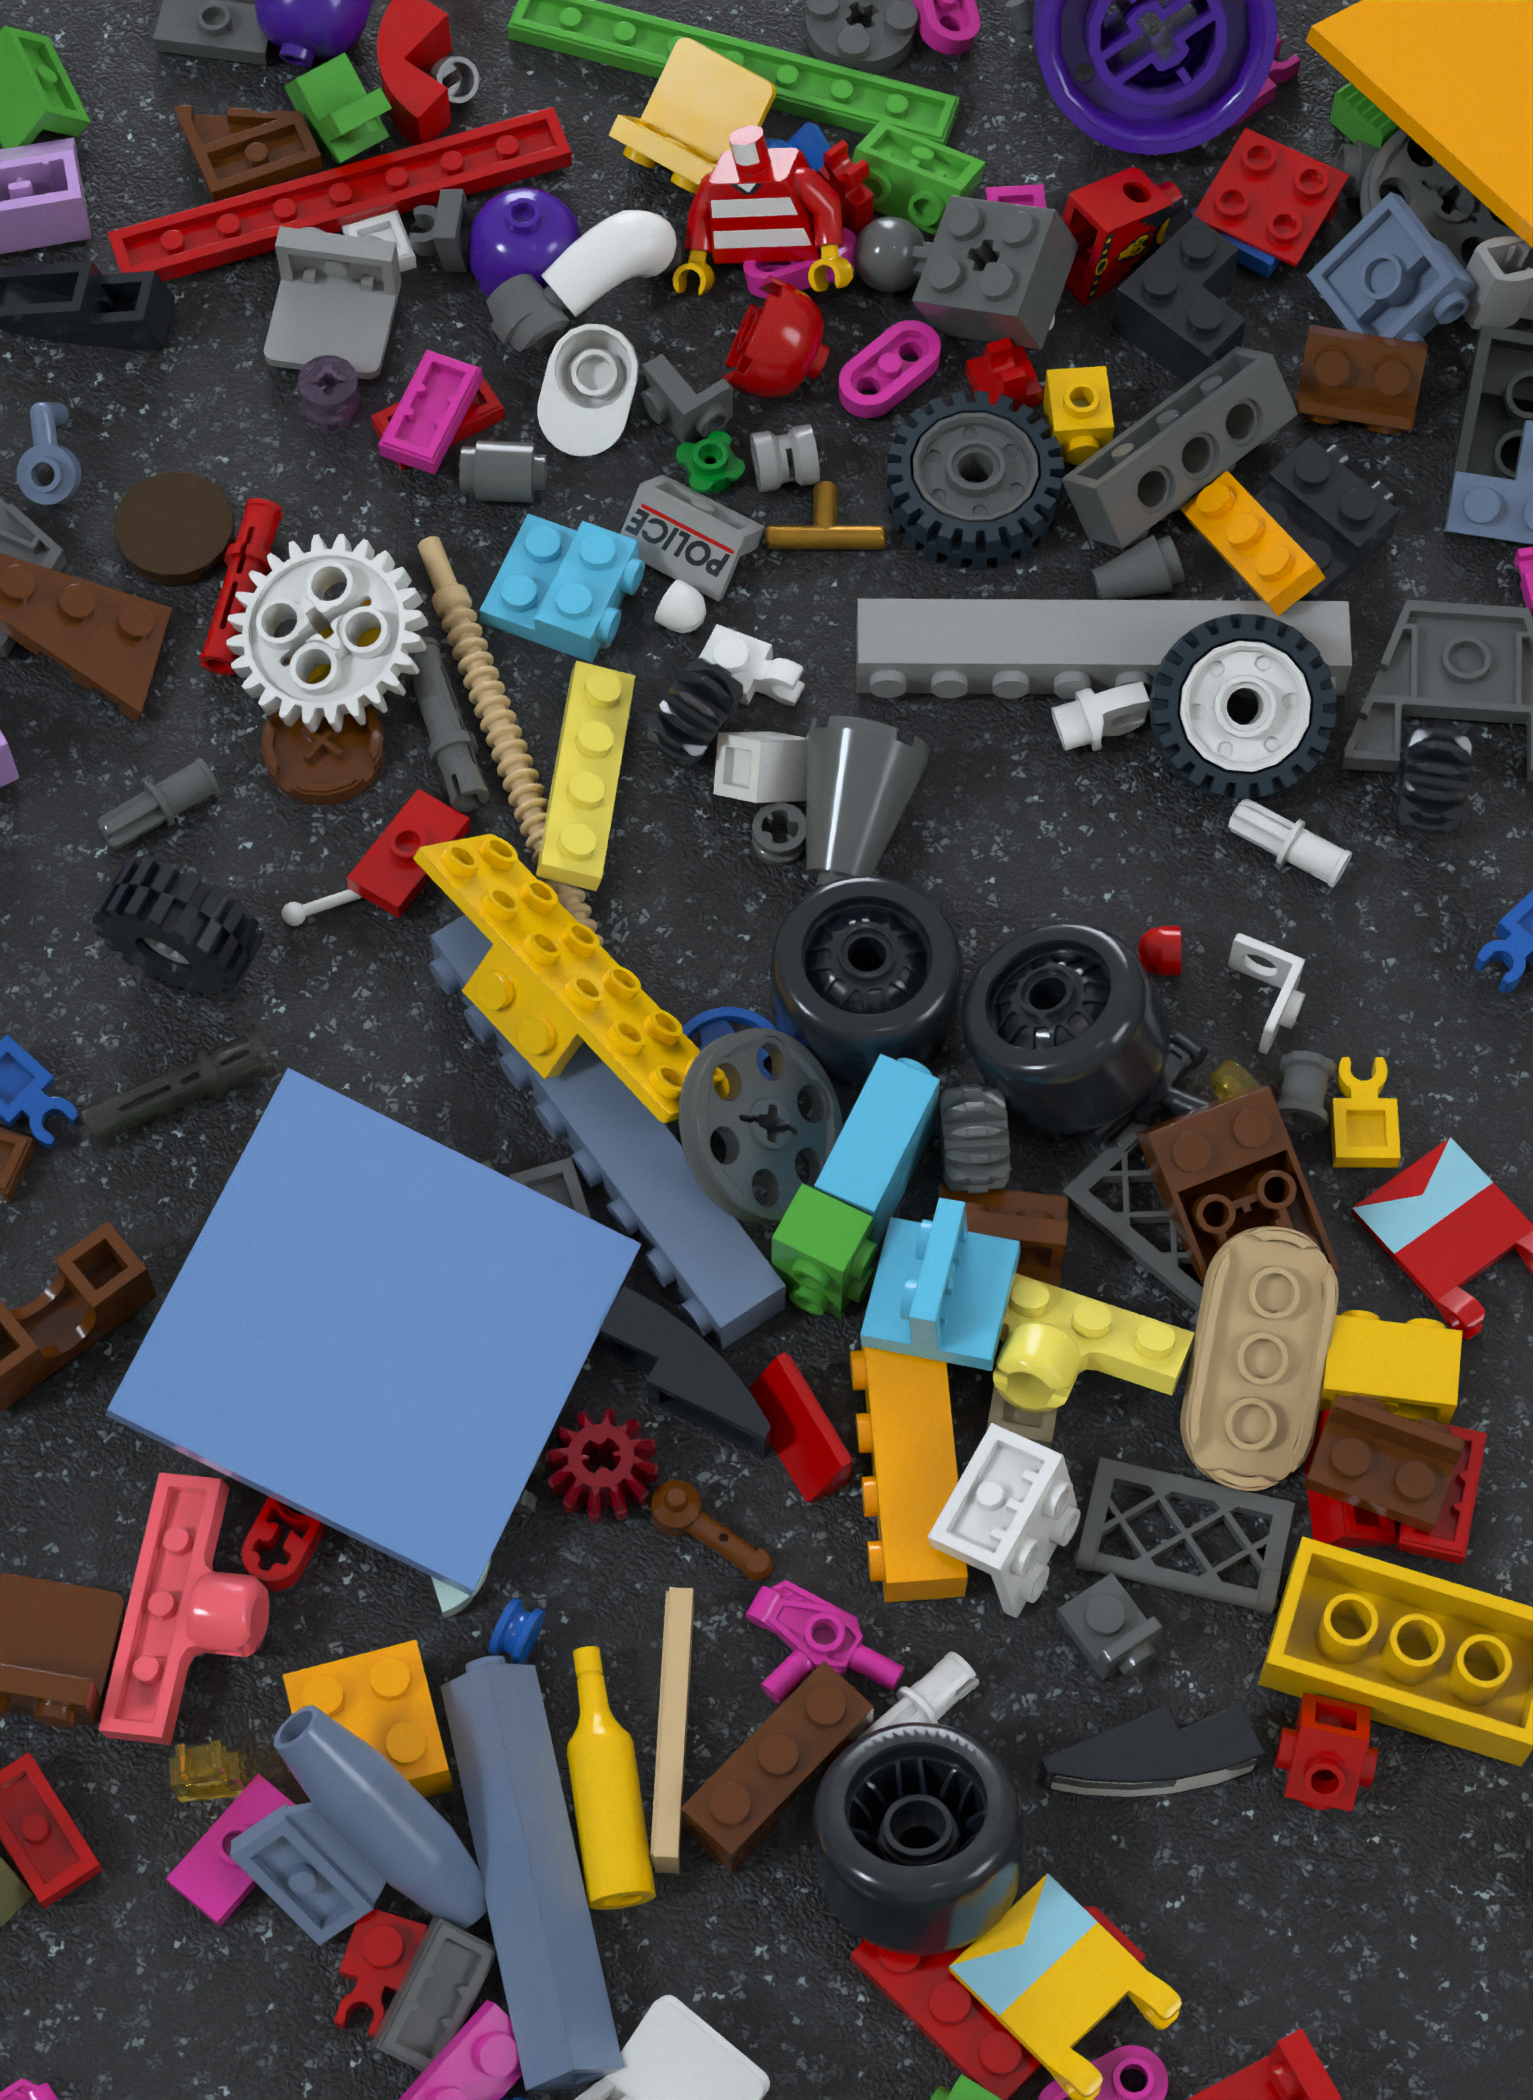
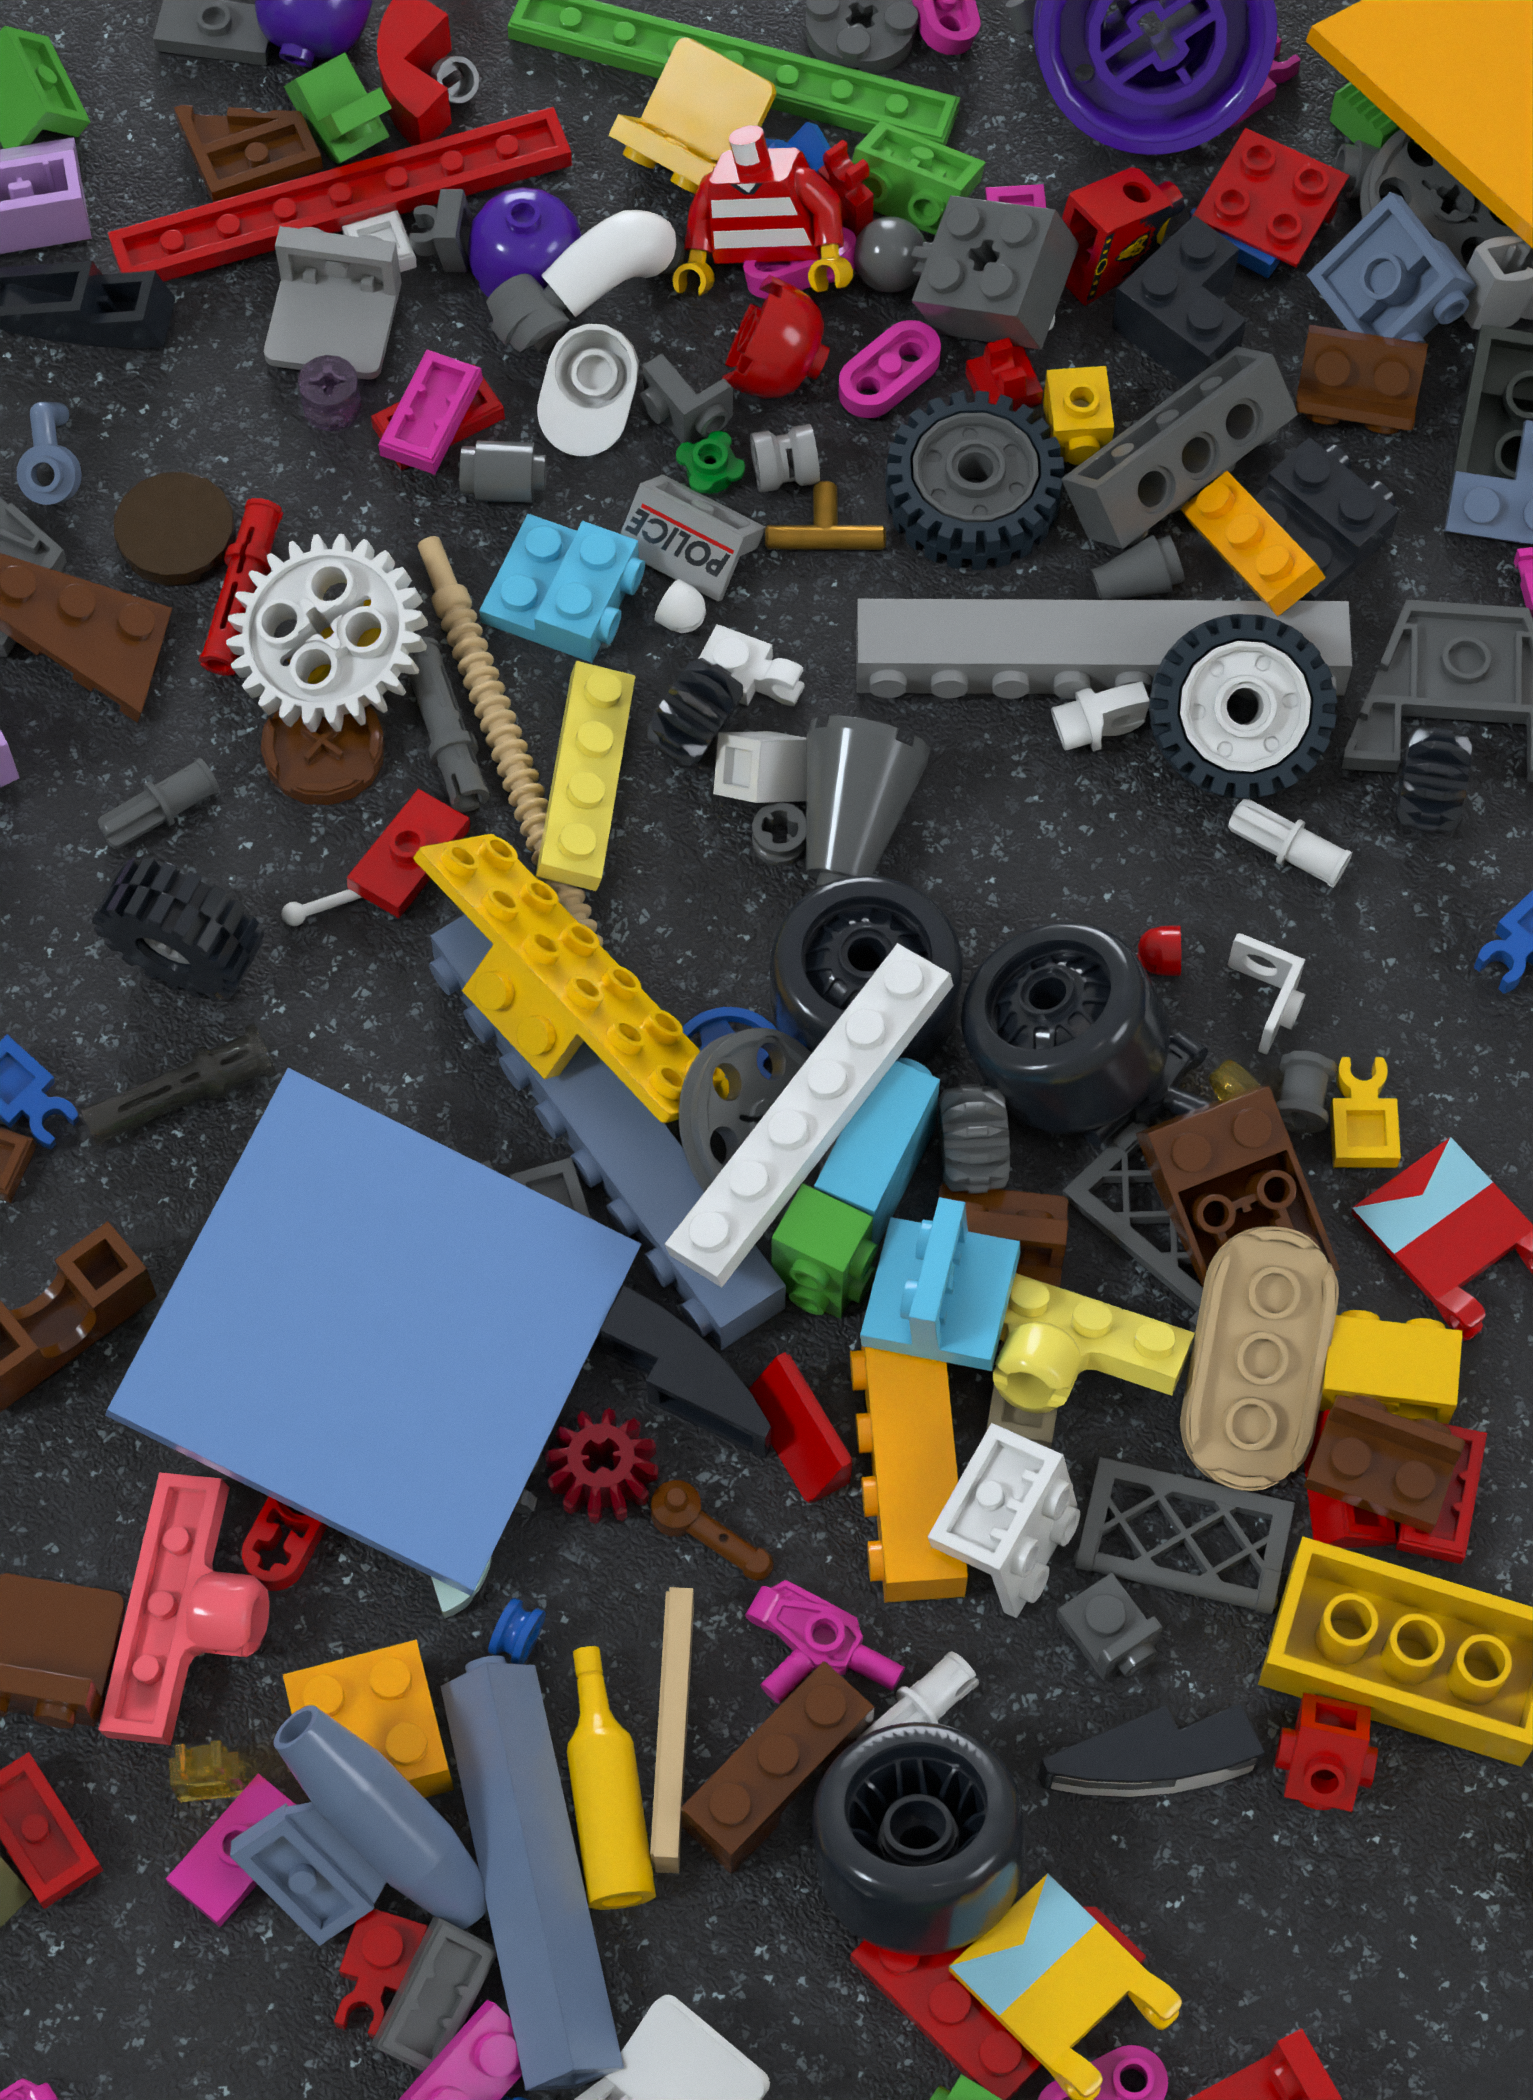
(809, 1115): none -> white plate

